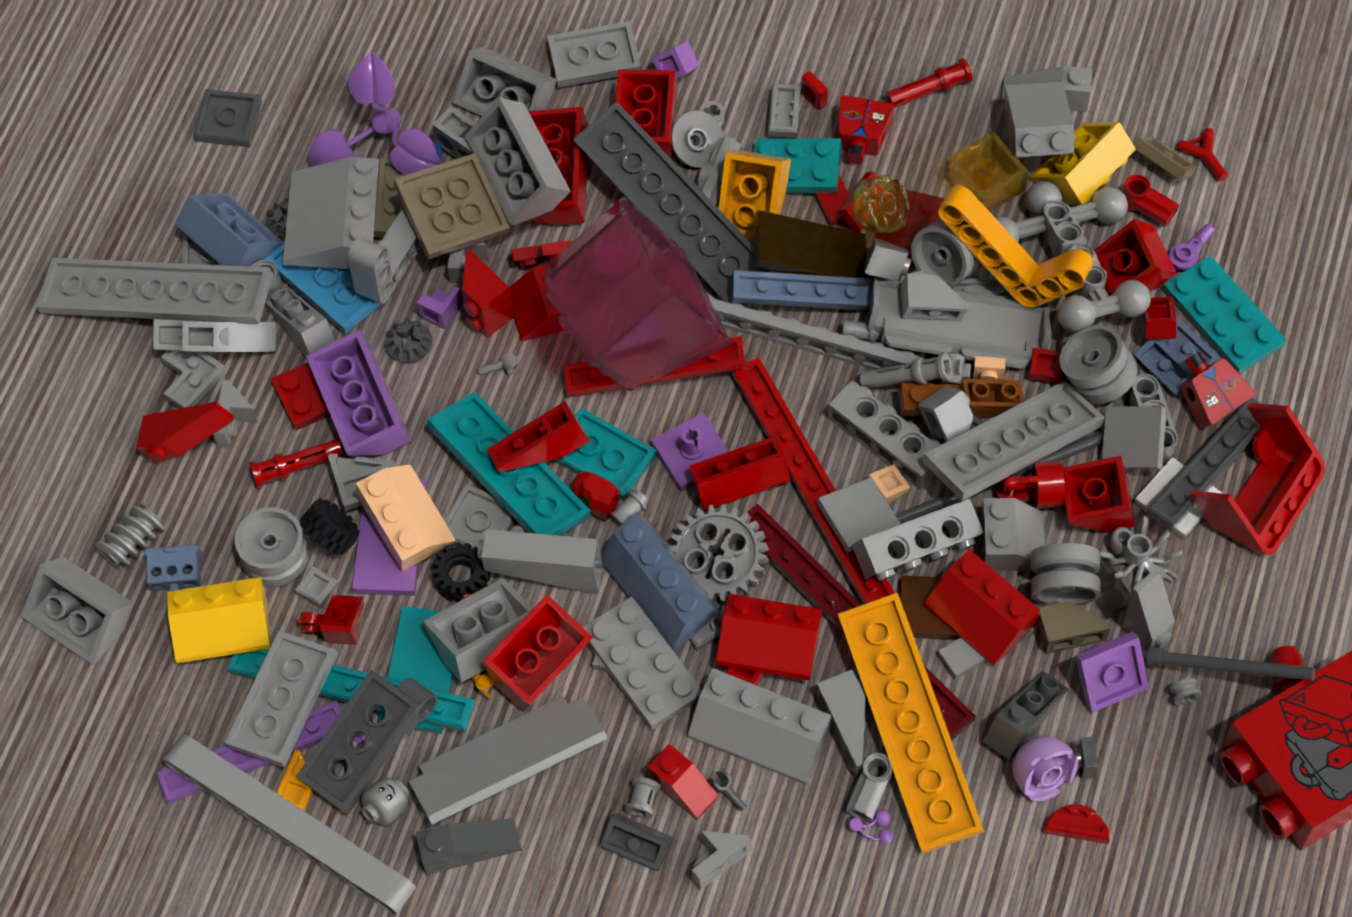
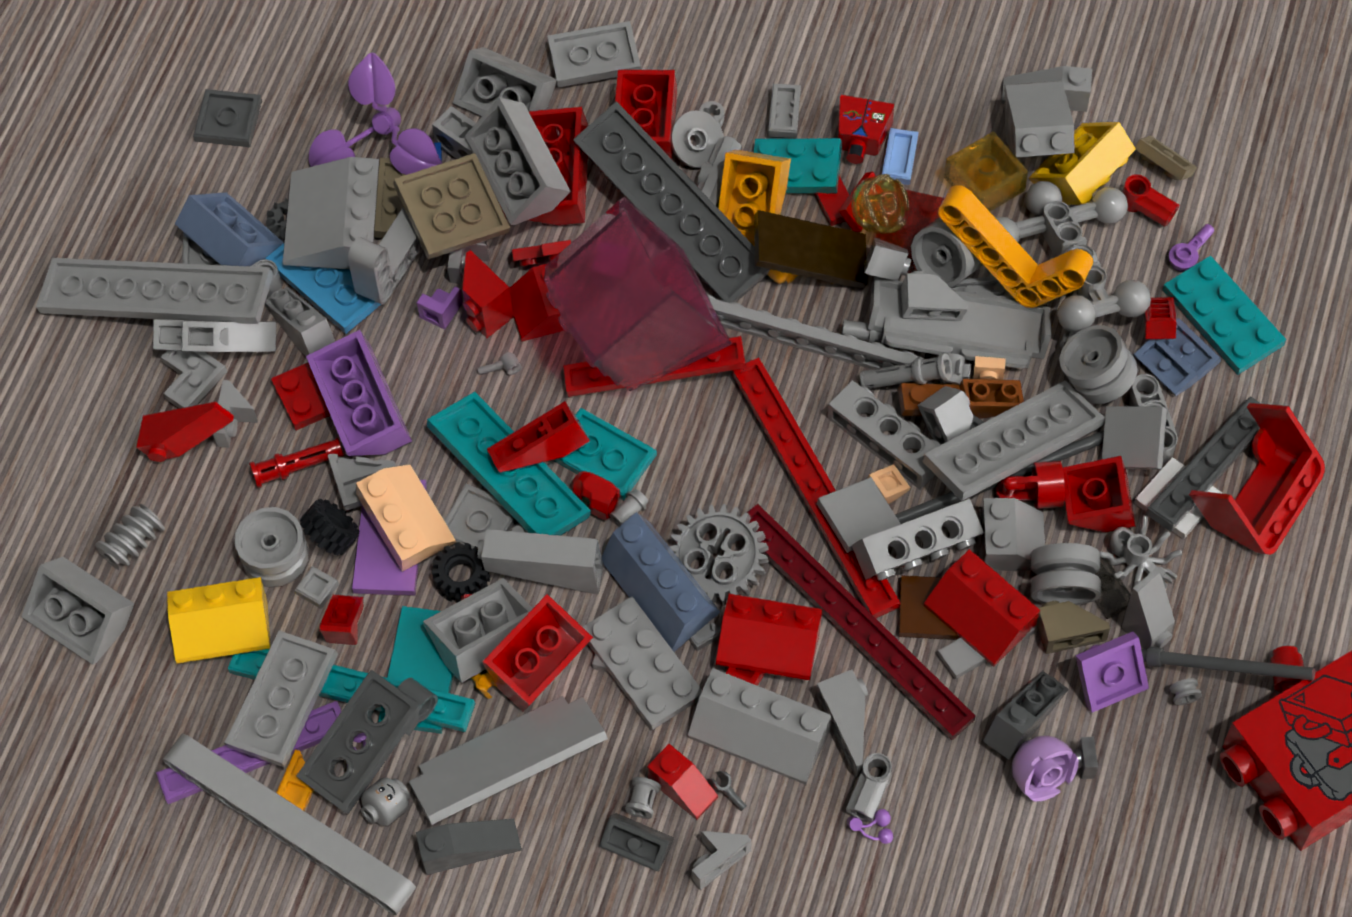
(172, 561): sand blue piece -> none
(310, 622): red plate -> none
(412, 350): dark grey gear -> none
(677, 58): medium lavender panel -> none
(687, 445): medium lavender tile -> none
(739, 473): red brick -> none
(801, 290): sand blue plate -> none
(814, 90): red tile -> none
(900, 154): none -> light blue tile
(910, 723): light orange plate -> none
(941, 80): red pin -> none
(1045, 365): red plate -> none
(1078, 823): red tile -> none
(1135, 255): red slope -> none
(1205, 152): red piece -> none
(1213, 389): torso -> none

